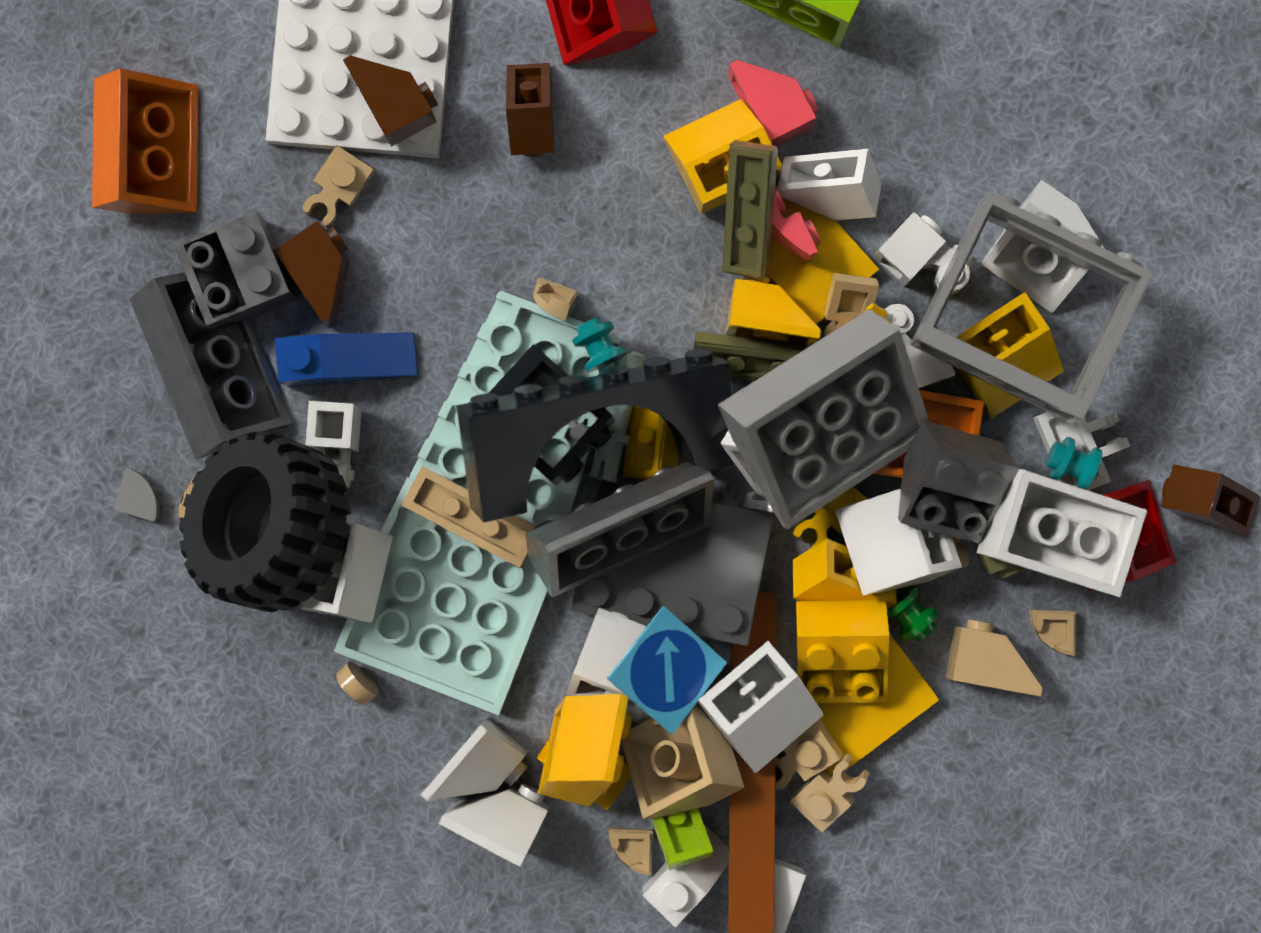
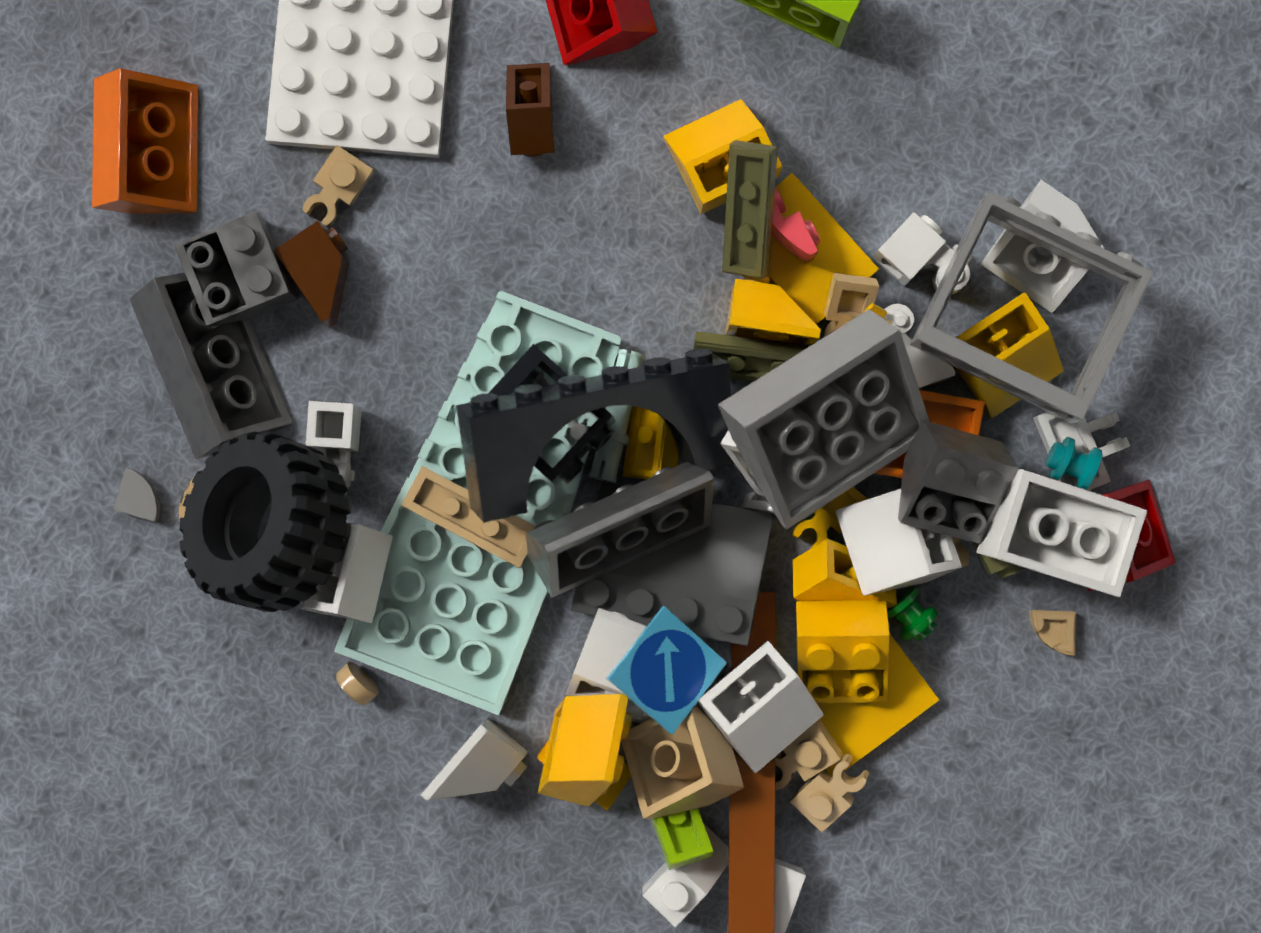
(344, 358): blue slope -> none
(393, 98): reddish brown slope -> none
(499, 820): white slope -> none
(554, 298): tan tile -> none
(596, 340): teal wheel -> none
(633, 847): tan tile -> none
(774, 100): coral slope -> none
(832, 183): white slope -> none
(988, 660): tan slope -> none
(1210, 499): reddish brown slope -> none

